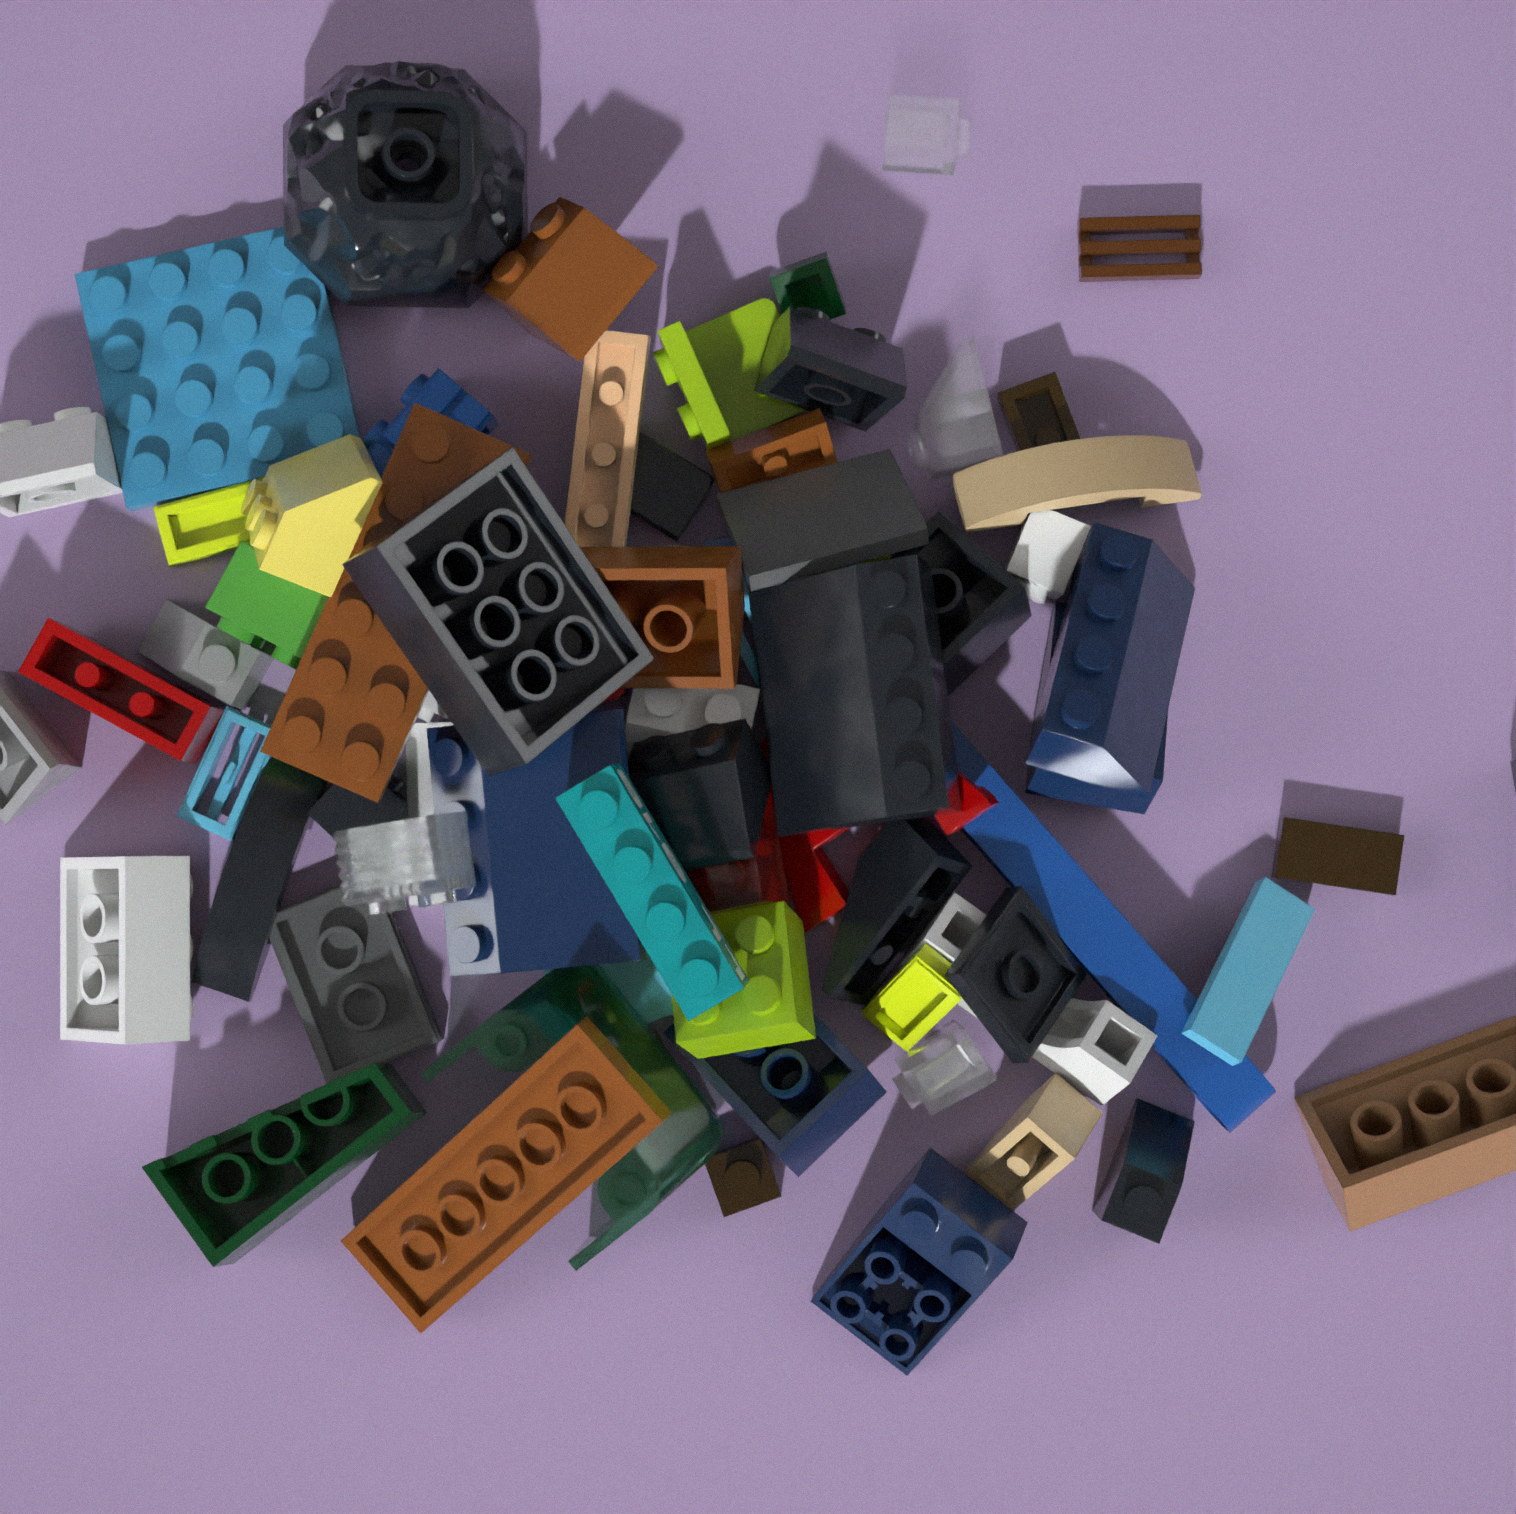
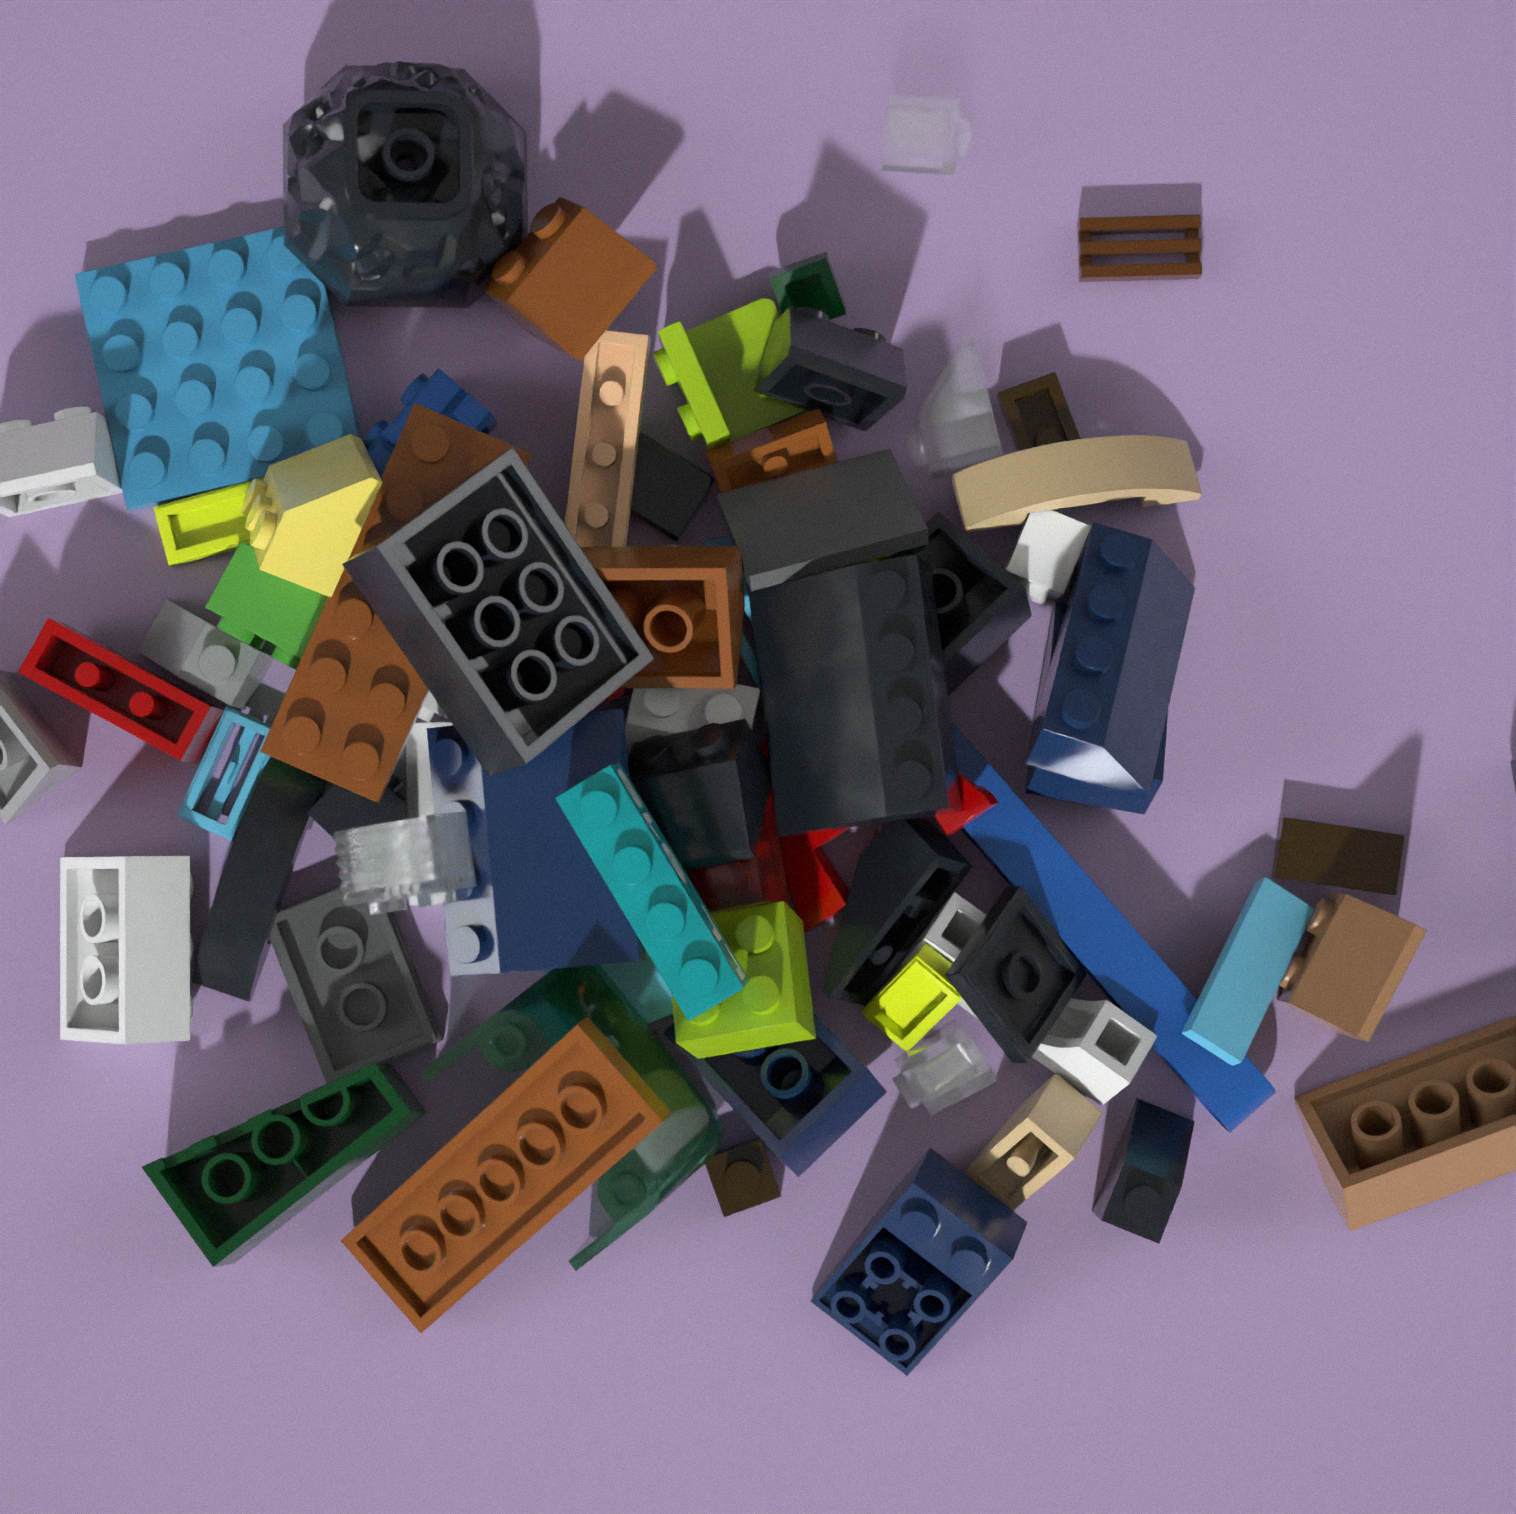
(1350, 965): none -> medium nougat slope

